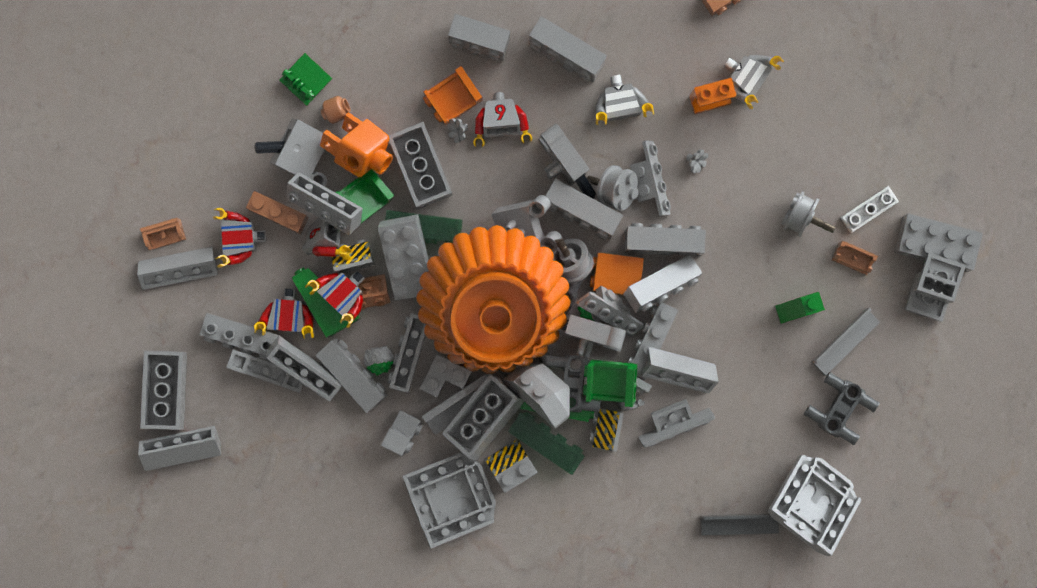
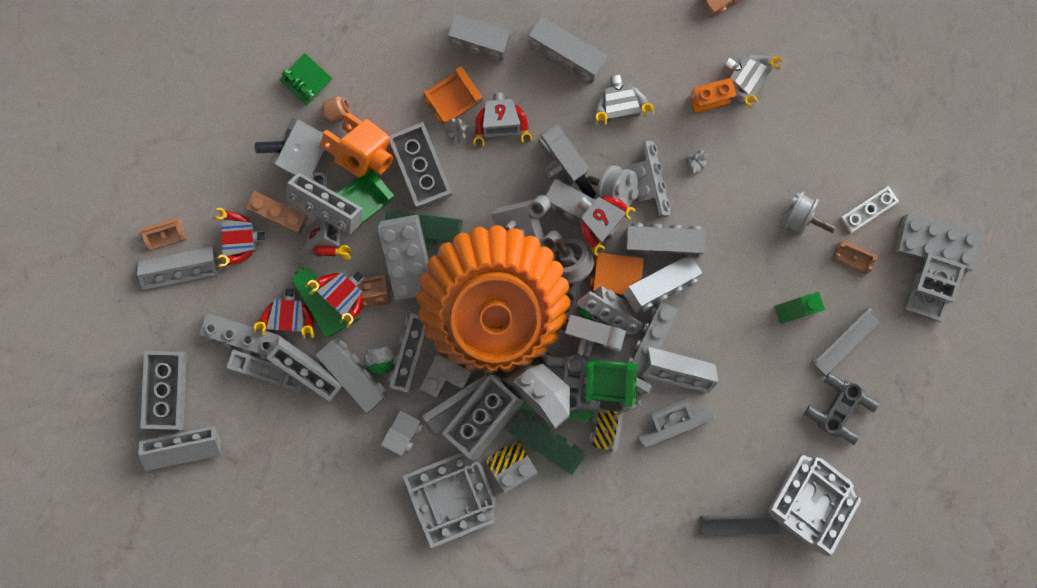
(360, 258): slope -> none
(601, 219): none -> light grey torso

